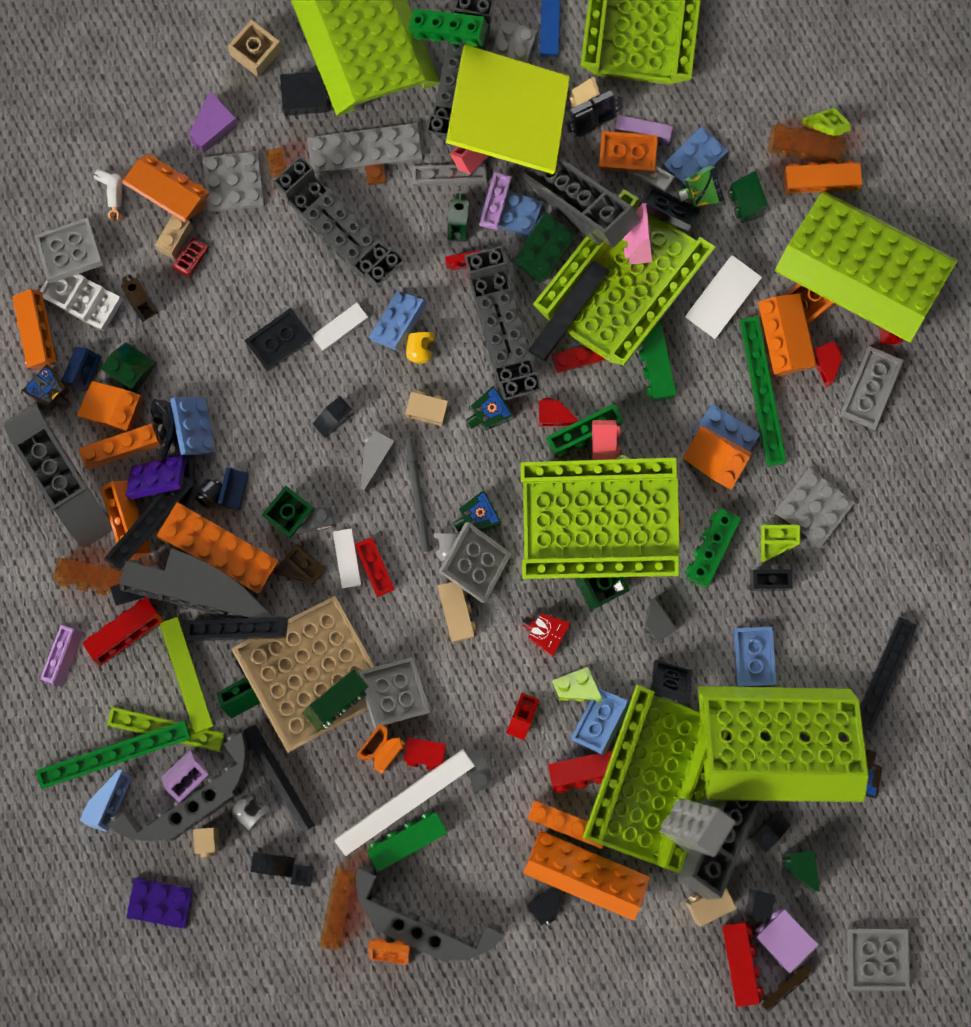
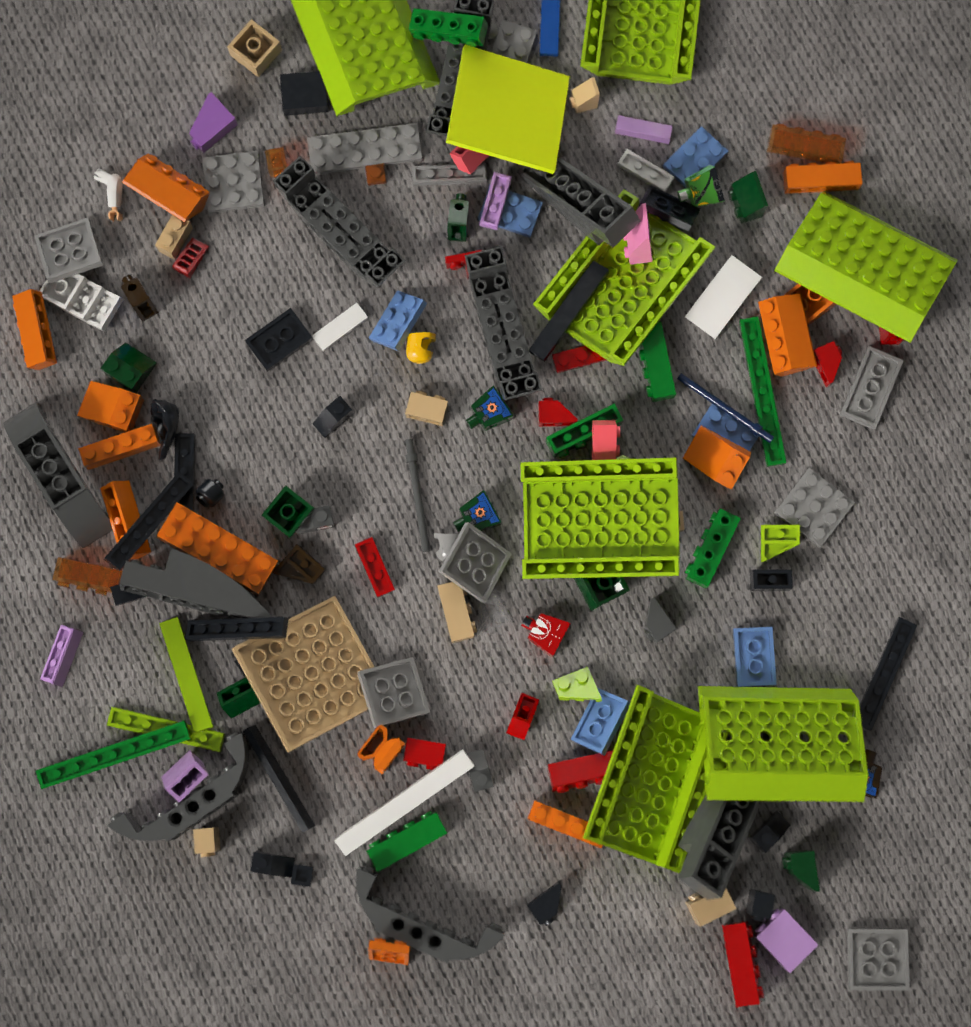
(48, 389): torso -> none
(81, 368): dark blue panel -> none
(106, 802): light blue slope -> none
(122, 631): red brick -> none
(156, 477): dark purple plate -> none
(159, 903): dark purple plate -> none
(192, 426): medium blue plate -> none
(233, 488): dark blue panel -> none
(246, 817): light grey helmet -> none
(336, 700): dark green brick -> none
(337, 908): clear orange brick -> none
(347, 558): white tile -> none
(375, 453): light grey slope -> none
(543, 247): dark green brick -> none
(586, 875): orange brick -> none
(589, 114): black piece -> none
(628, 152): orange plate -> none
(671, 681): black plate -> none
(697, 826): light grey brick -> none
(756, 429): none -> dark blue bar
(786, 987): dark brown plate -> none
(828, 122): lime wing -> none

